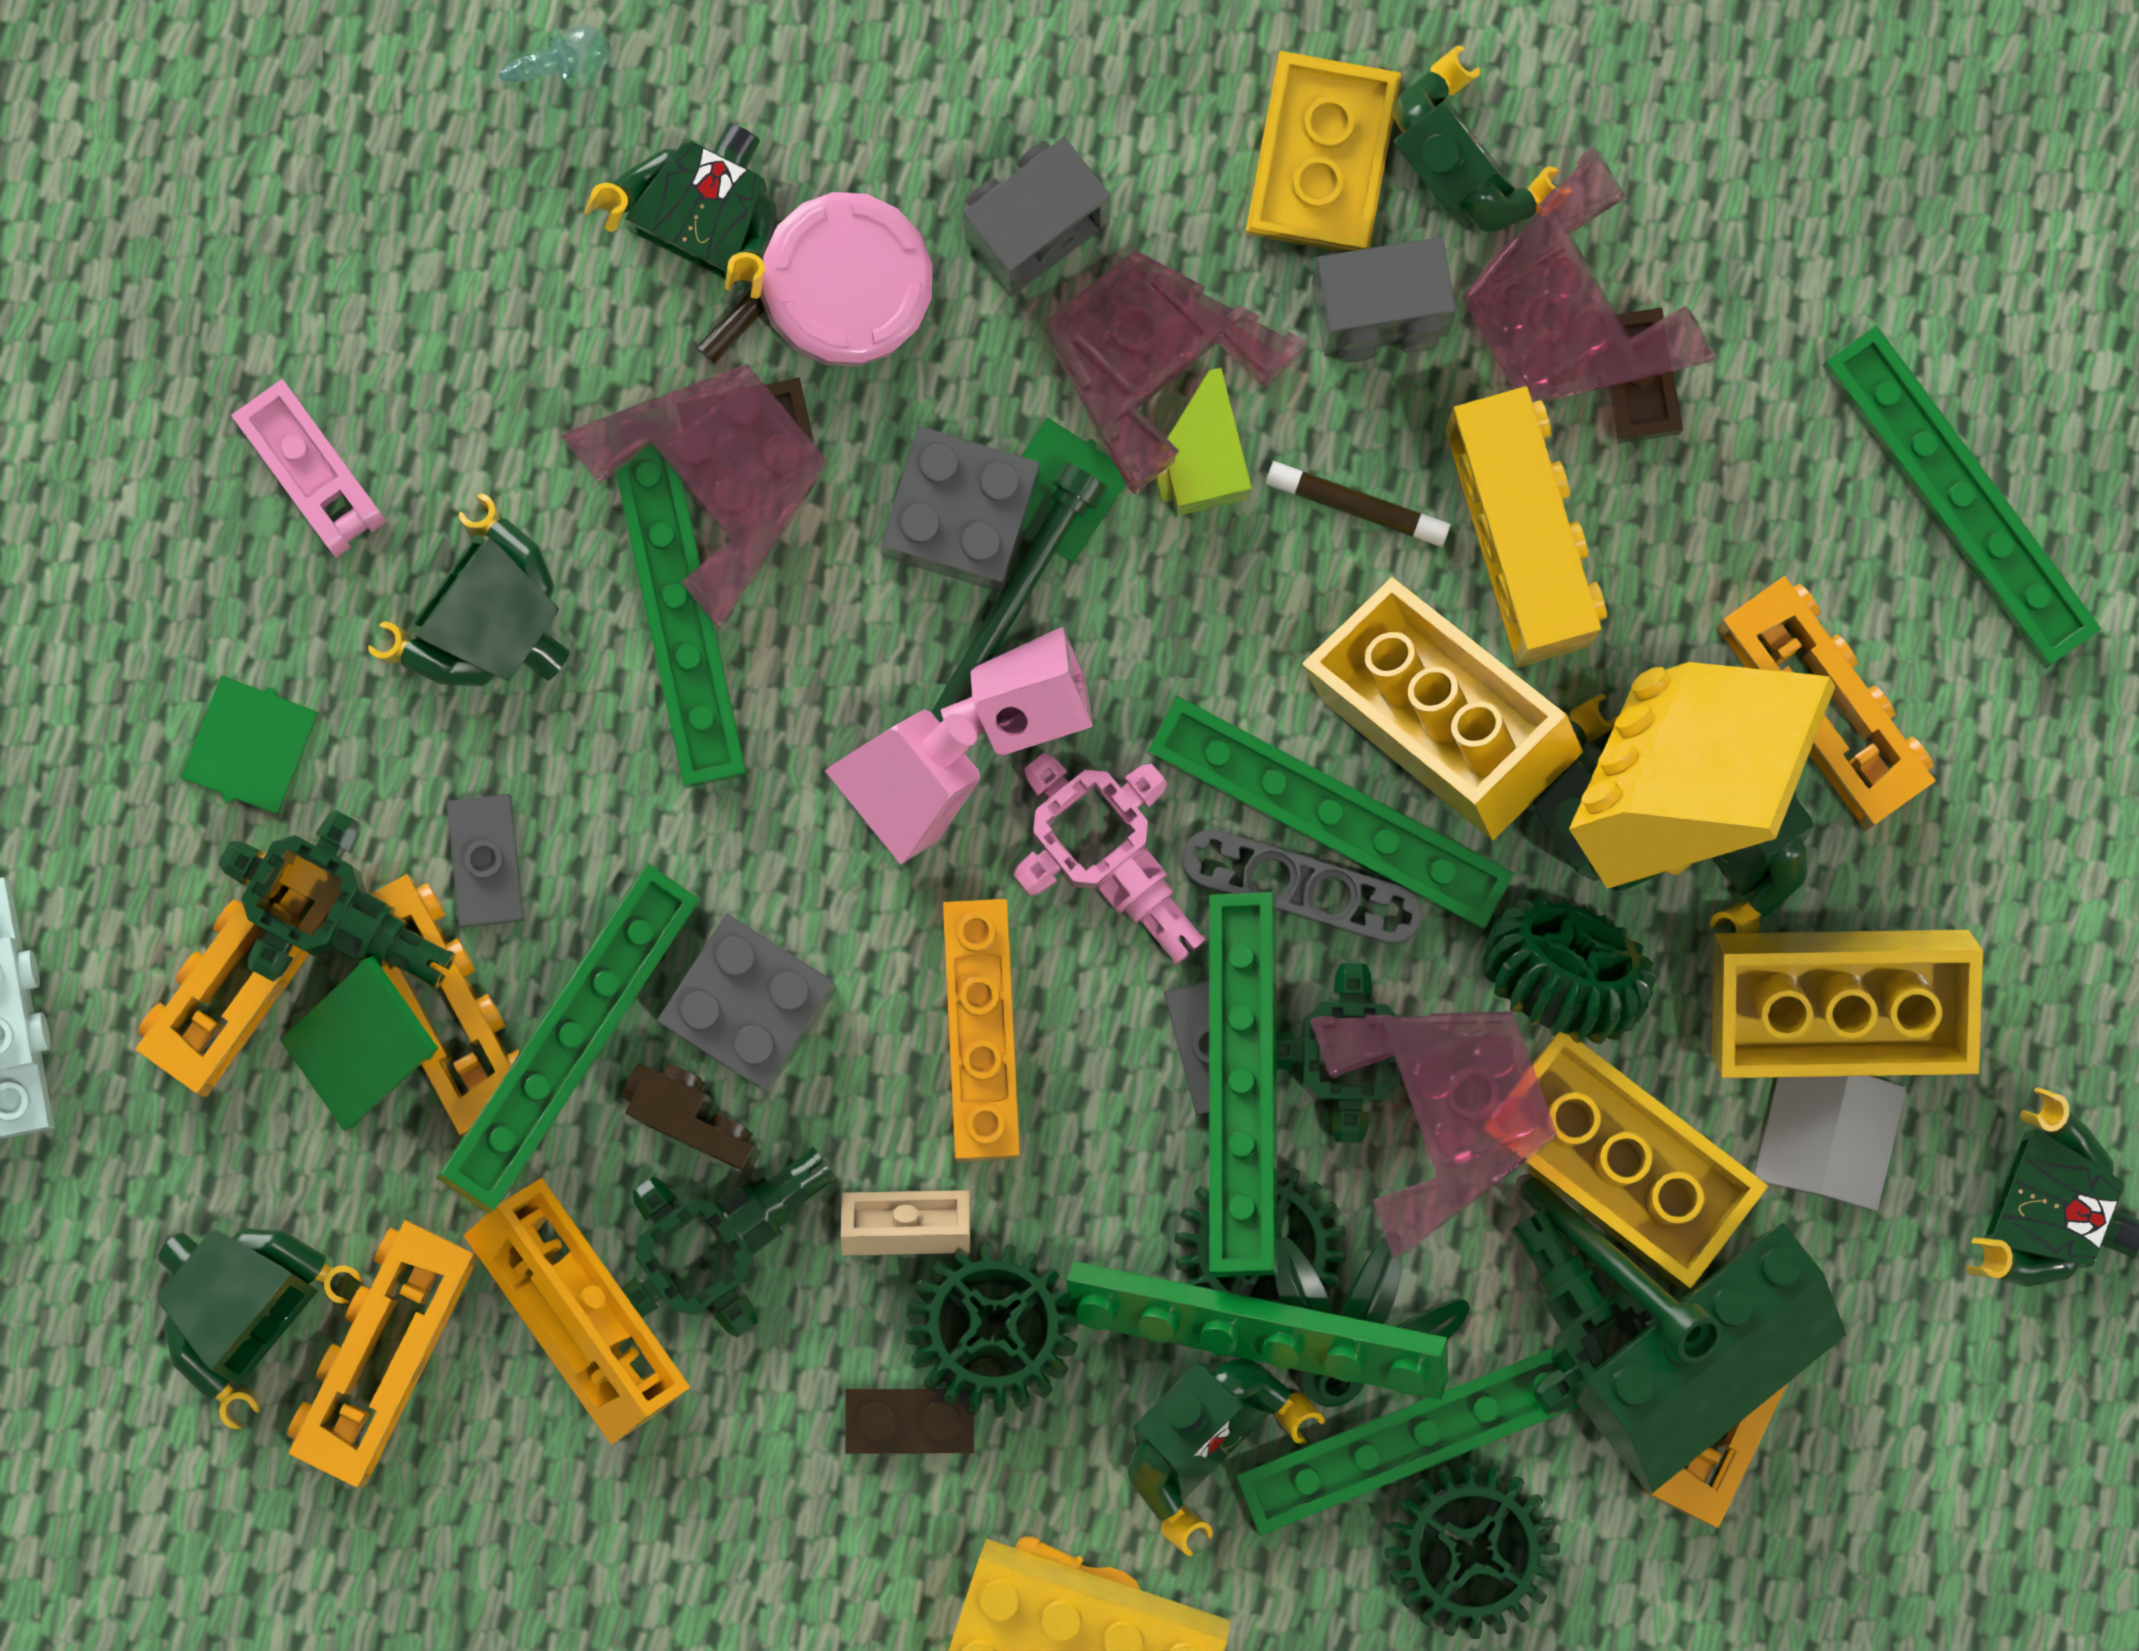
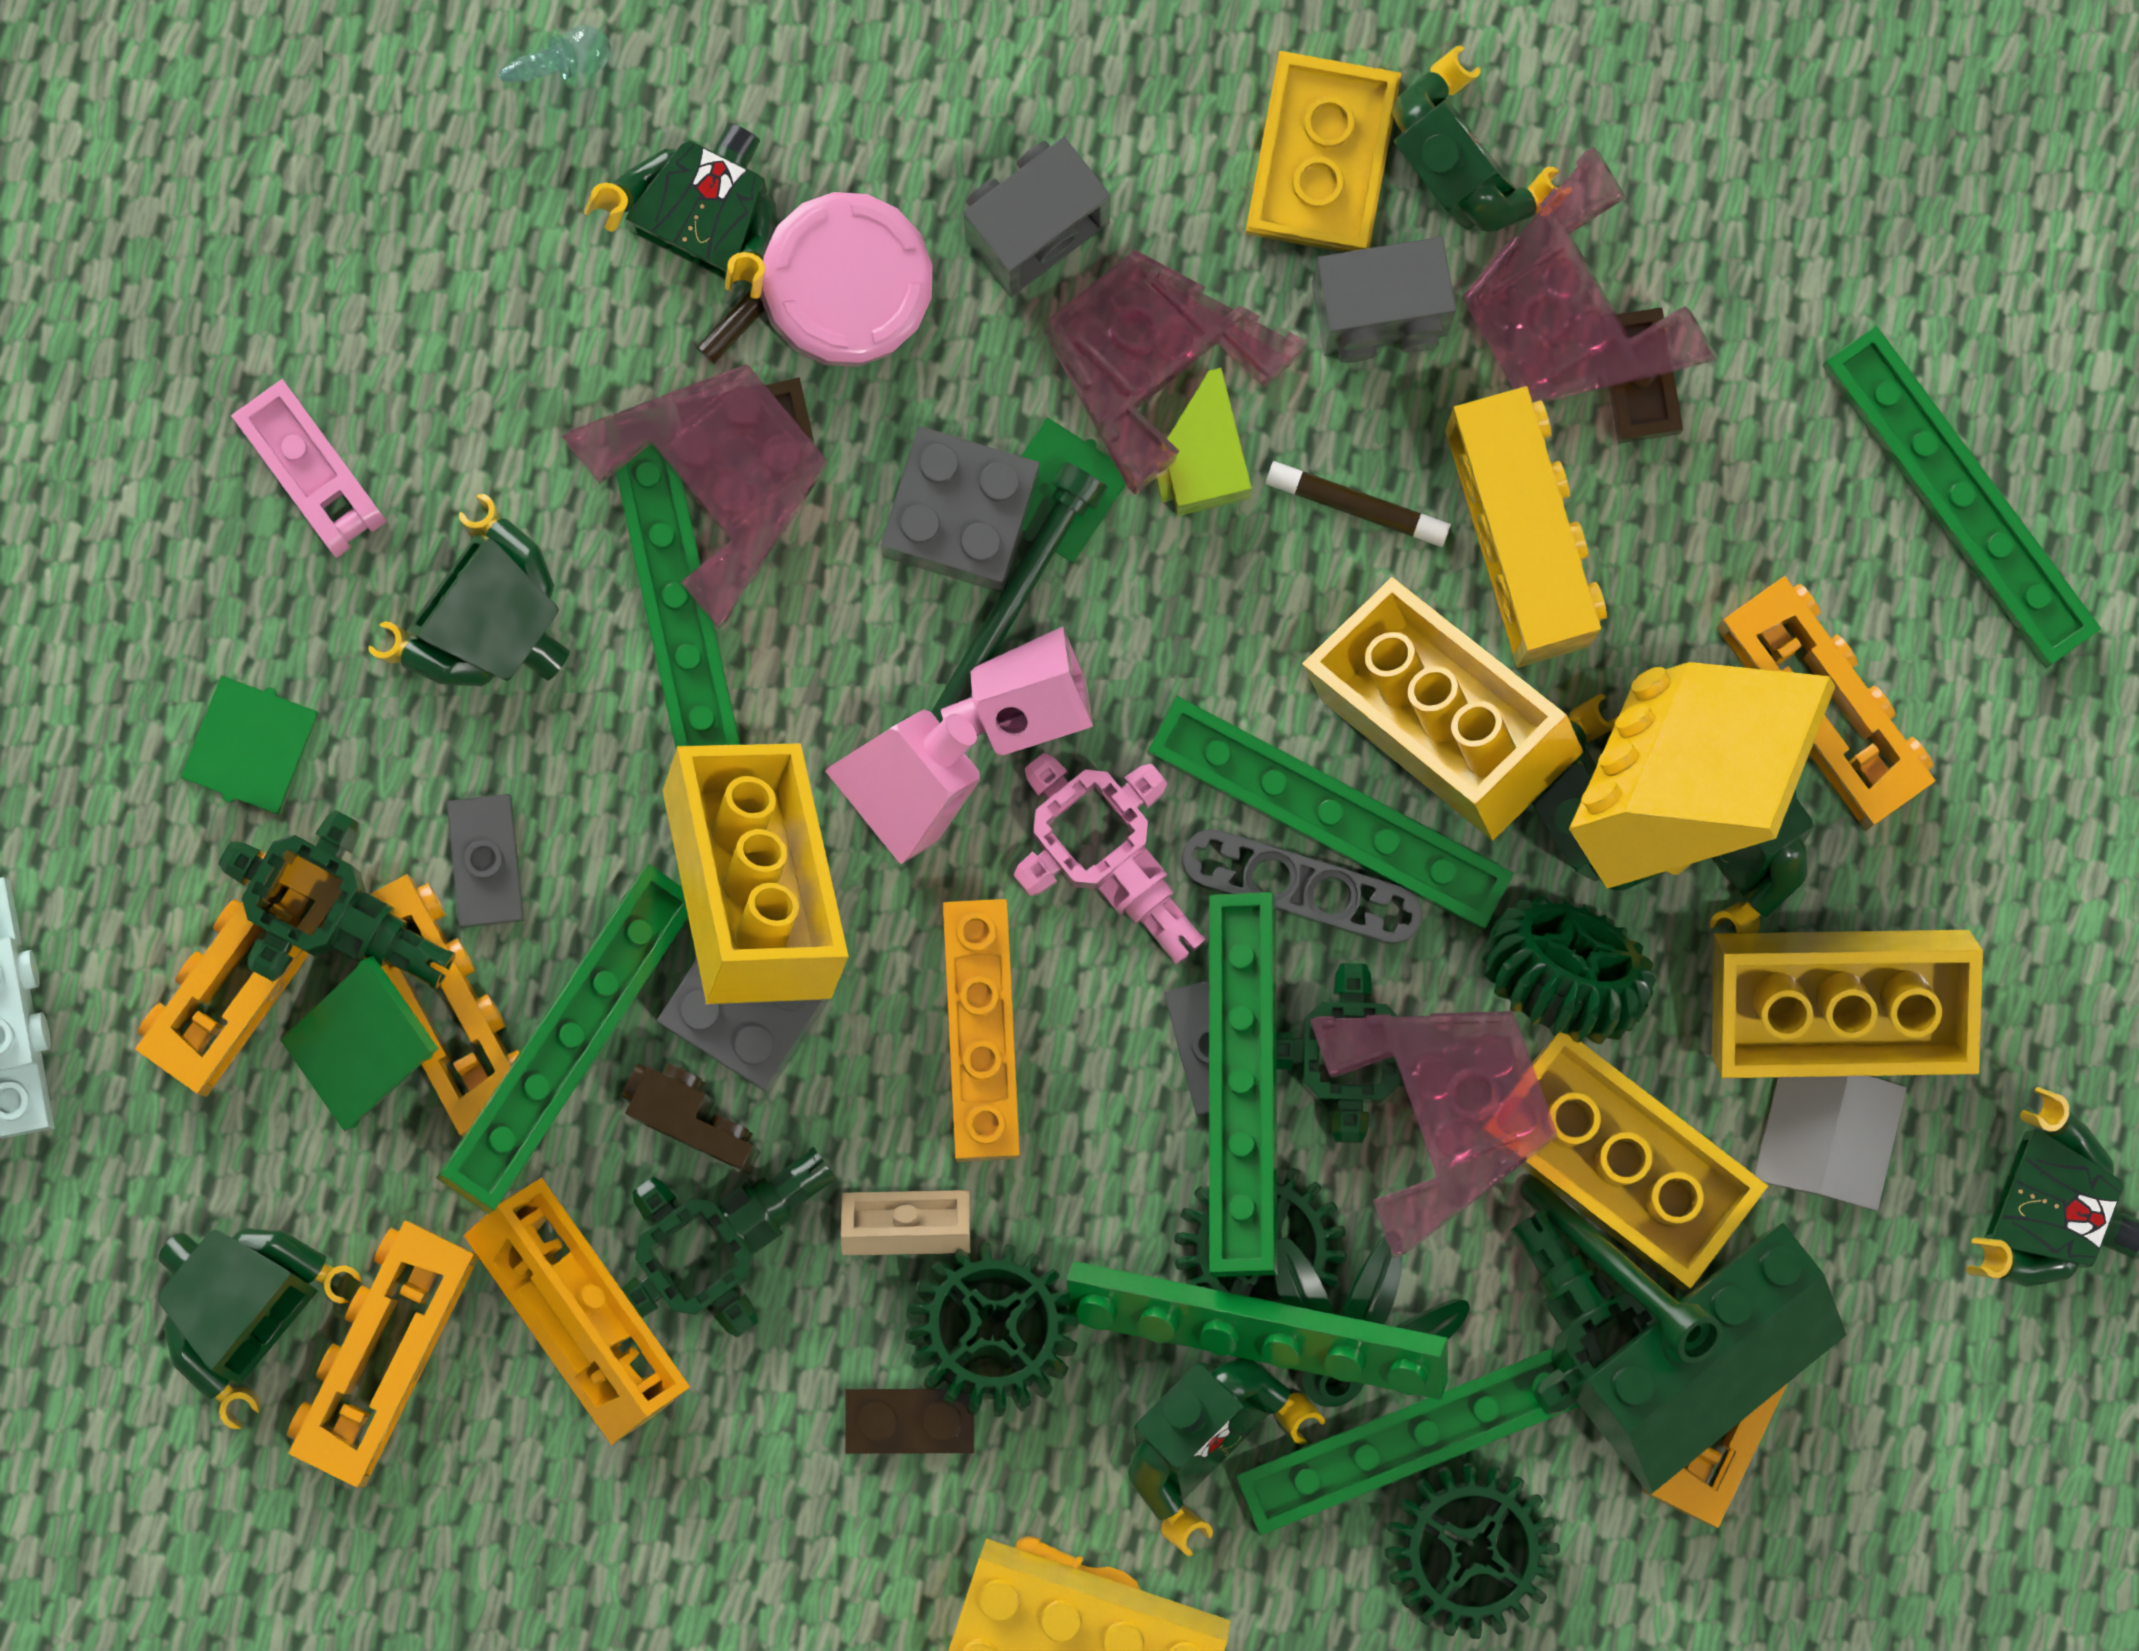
(754, 873): none -> yellow brick

